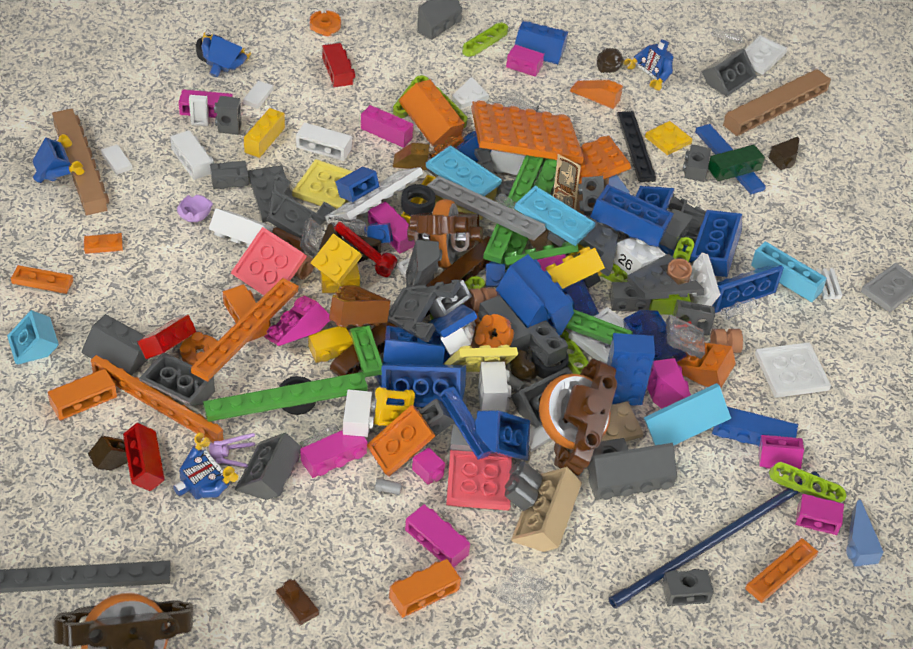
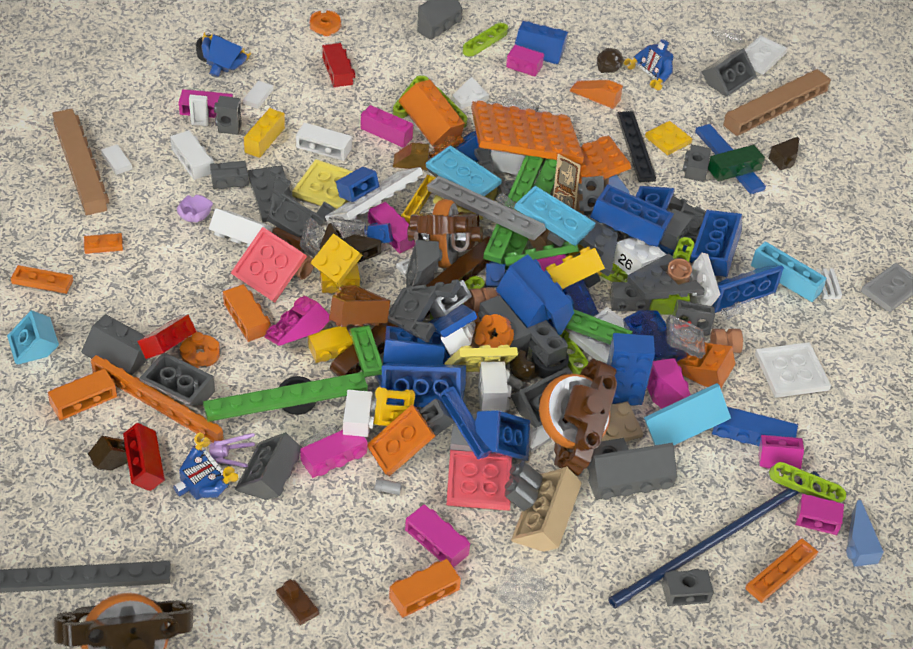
(52, 160): blue torso -> none
(244, 330): orange plate -> none
(383, 264): red axle -> none
(421, 191): black tyre -> none
(428, 466): dark pink brick -> none

